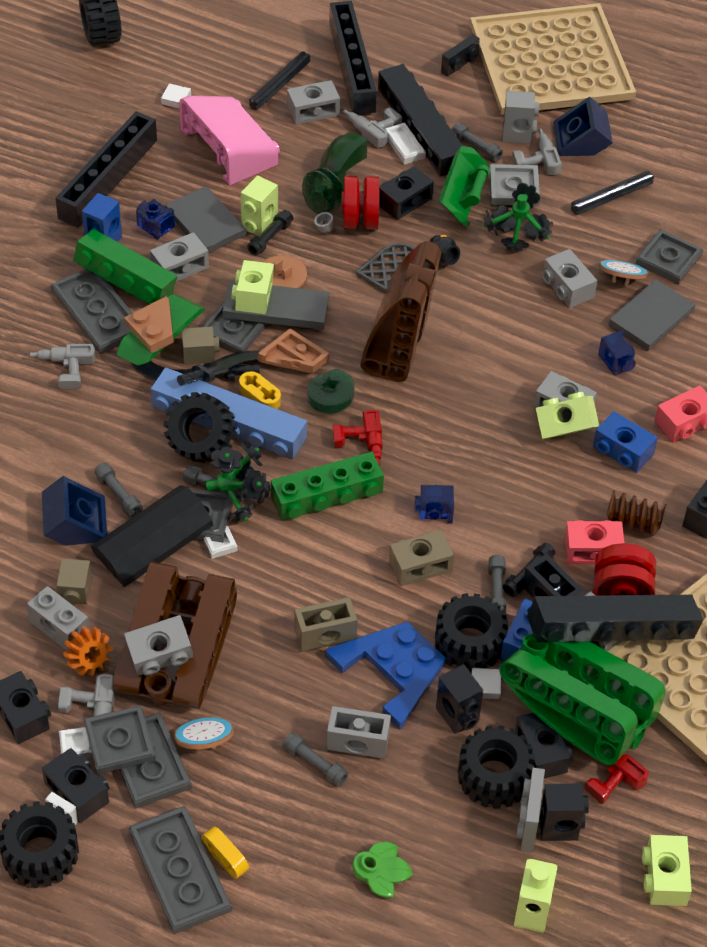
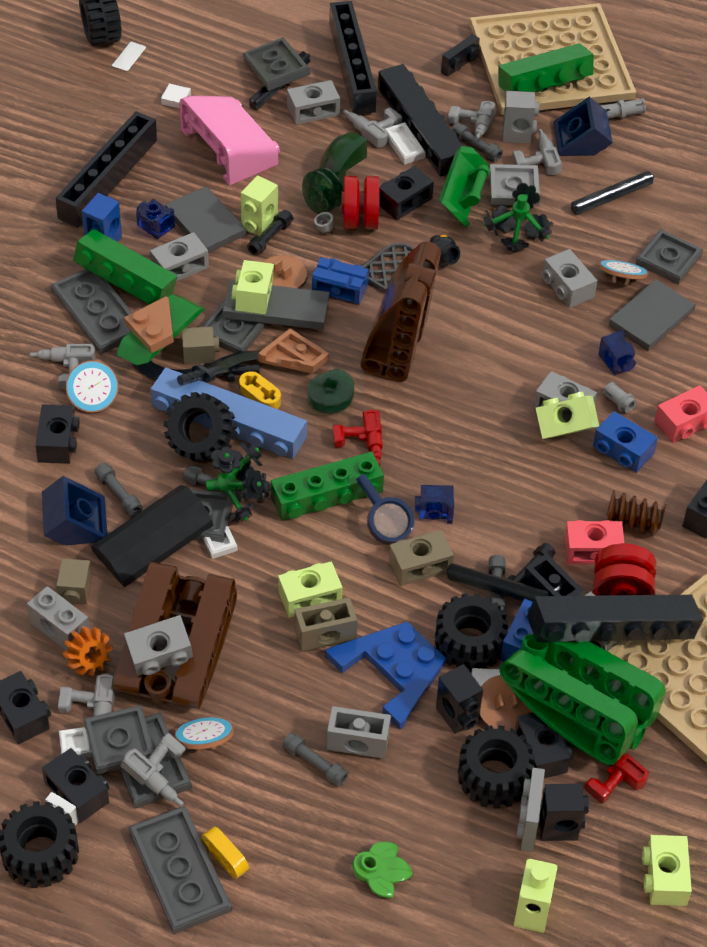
(56, 434): none -> black brick
(92, 386): none -> piece
(129, 56): none -> white sticker
(147, 770): none -> light grey piece
(276, 64): none -> dark grey tile
(294, 584): none -> yellowish green brick
(340, 280): none -> blue brick
(389, 517): none -> piece
(483, 117): none -> light grey piece
(493, 583): none -> black axle
(500, 704): none -> nougat piece
(546, 69): none -> green brick
(623, 108): none -> light grey pin
(623, 400): none -> light grey pin

